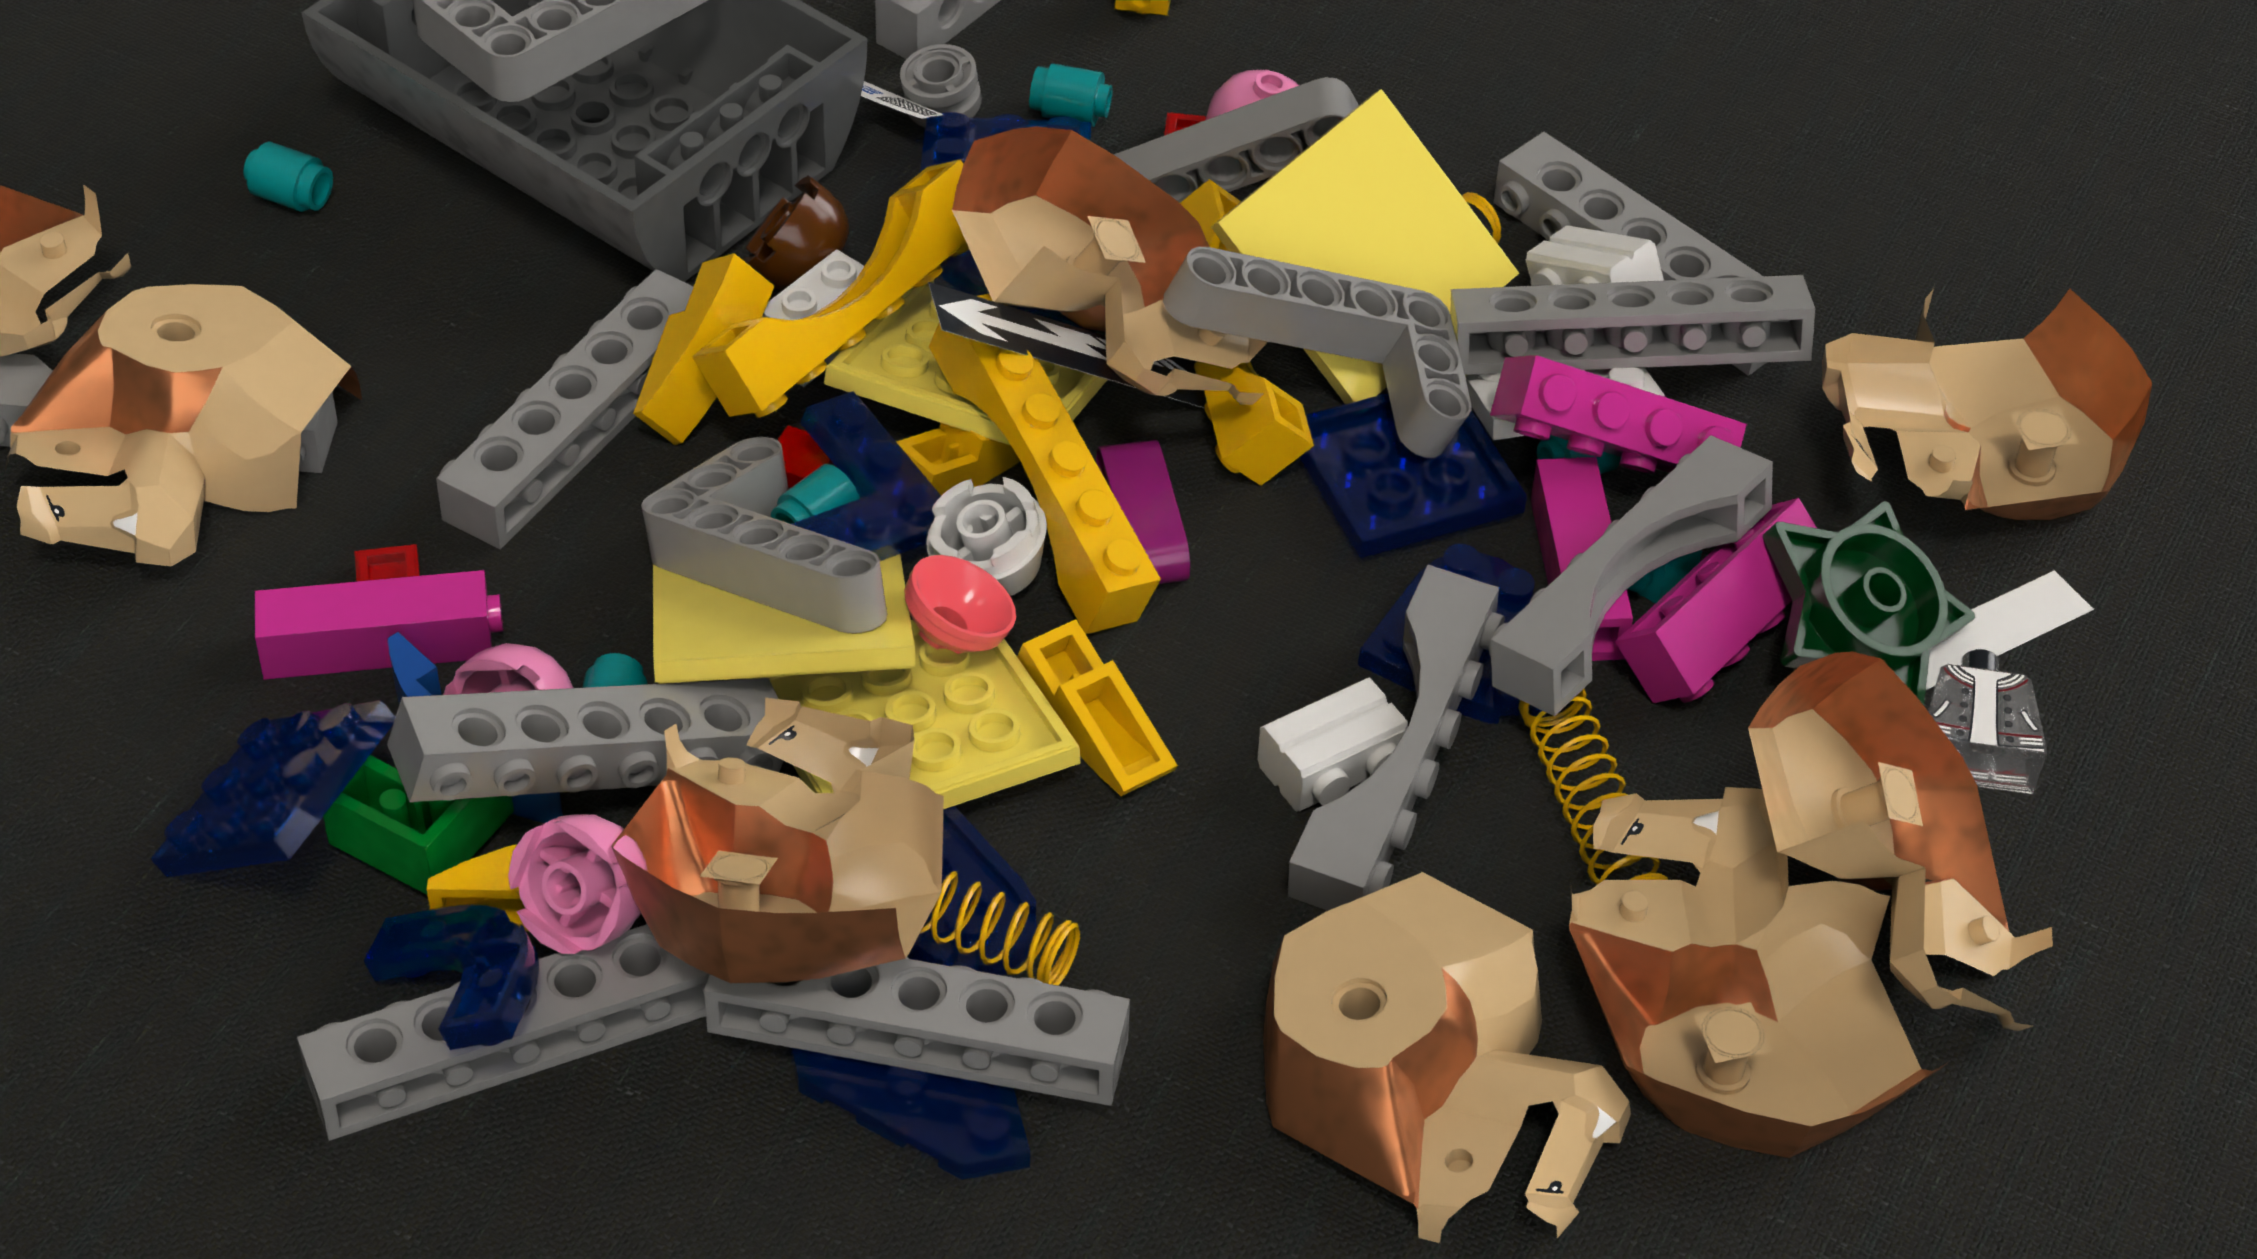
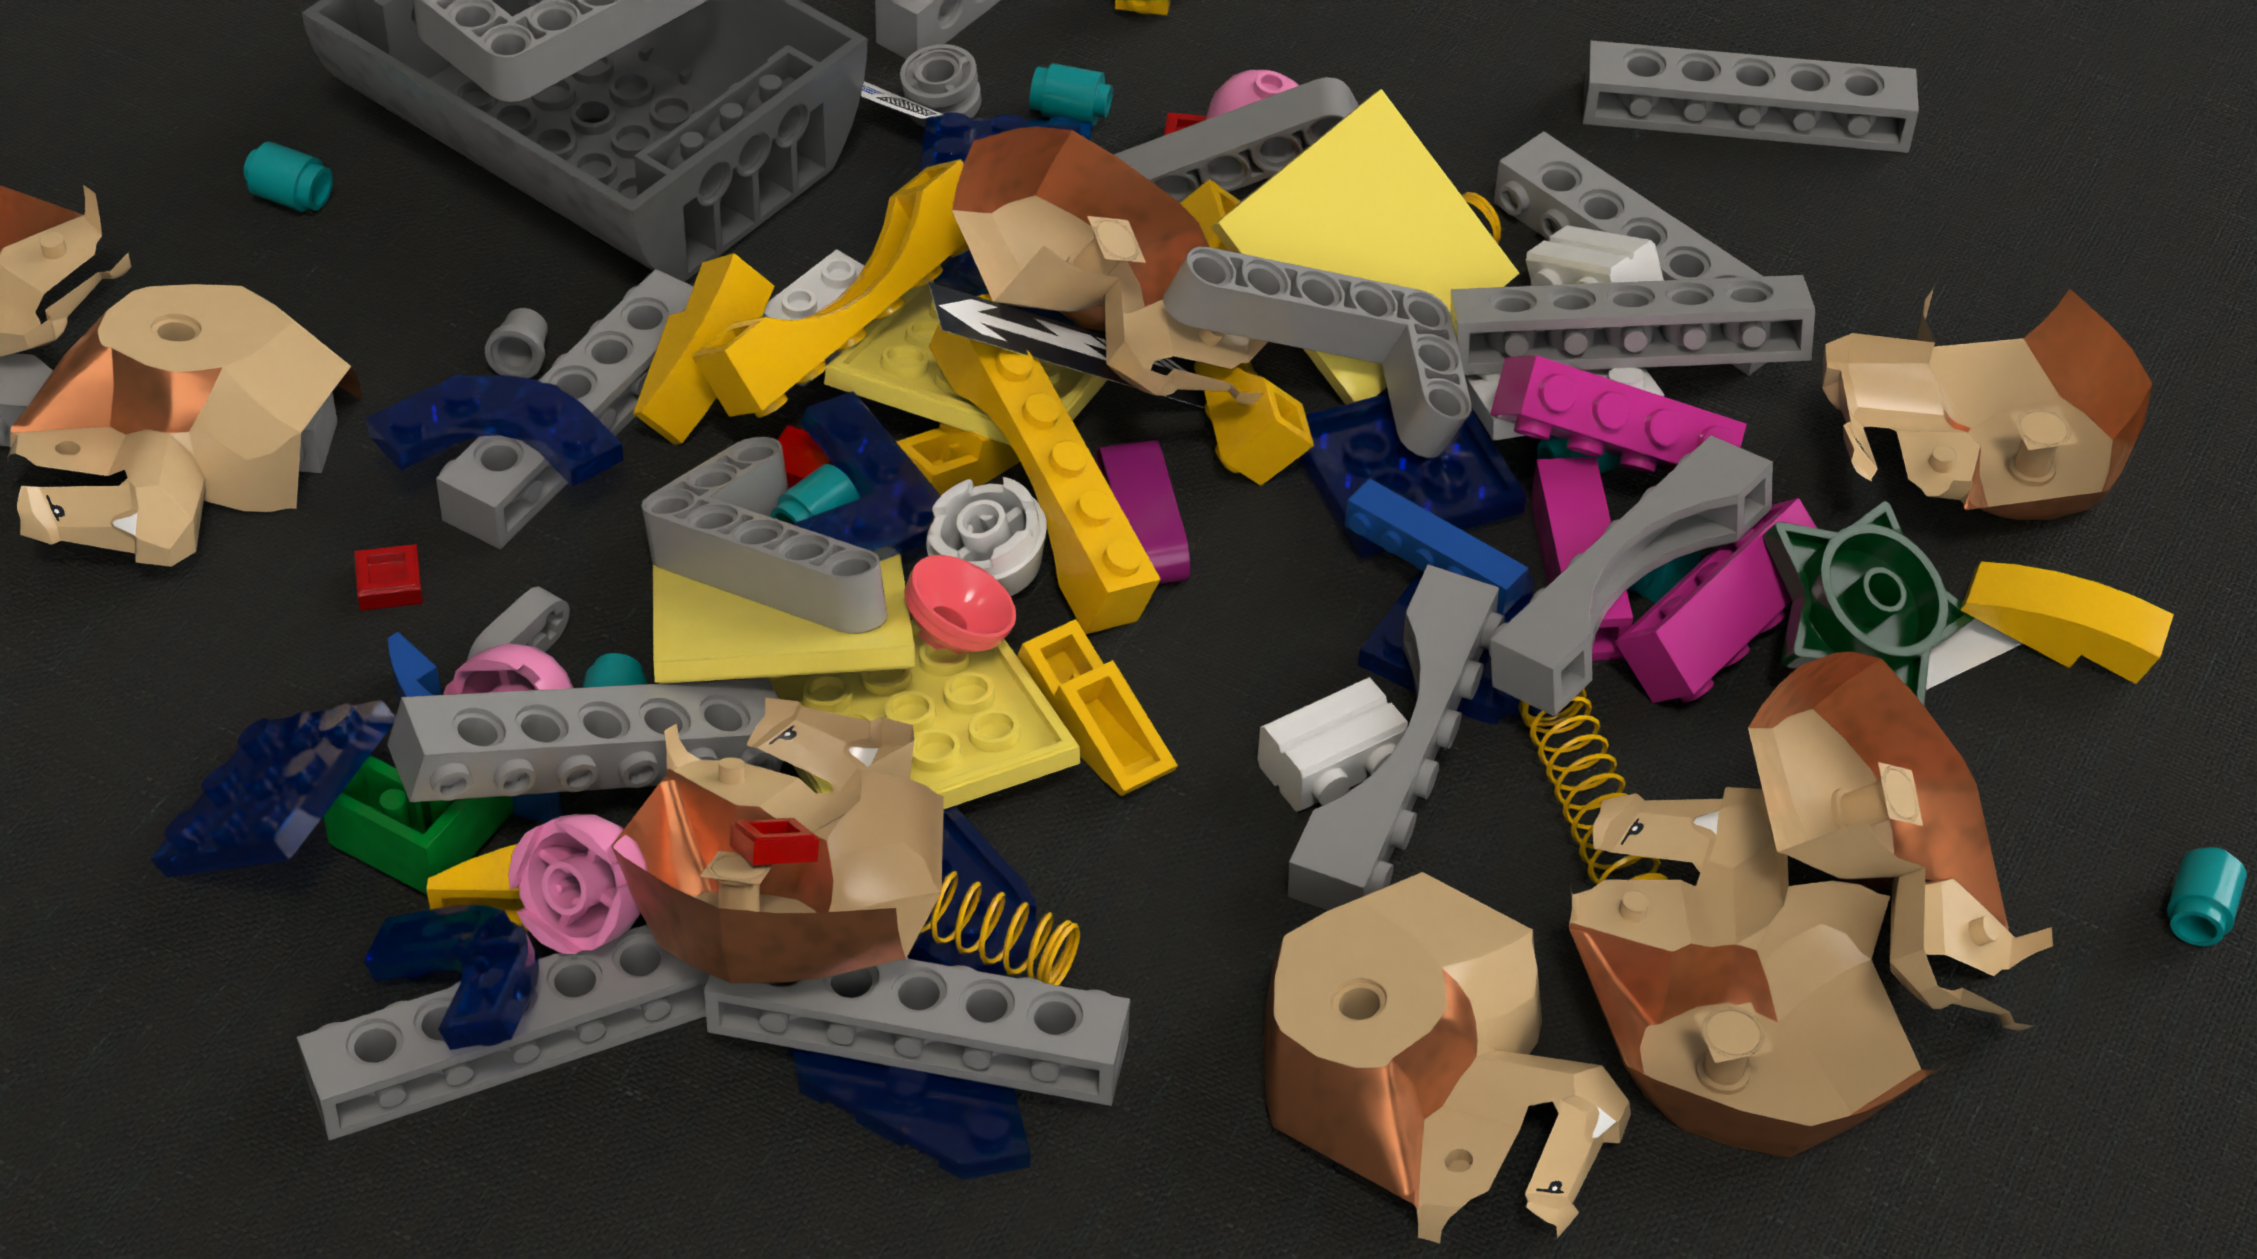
(350, 622): dark pink brick -> none
(492, 406): none -> clear blue plate
(518, 344): none -> light grey piece
(532, 620): none -> light grey beam
(774, 841): none -> red tile
(798, 234): reddish brown cylinder -> none
(1429, 540): none -> blue piece
(1750, 96): none -> light grey brick
(1991, 721): clear torso -> none
(2069, 617): none -> yellow slope
(2206, 896): none -> teal brick

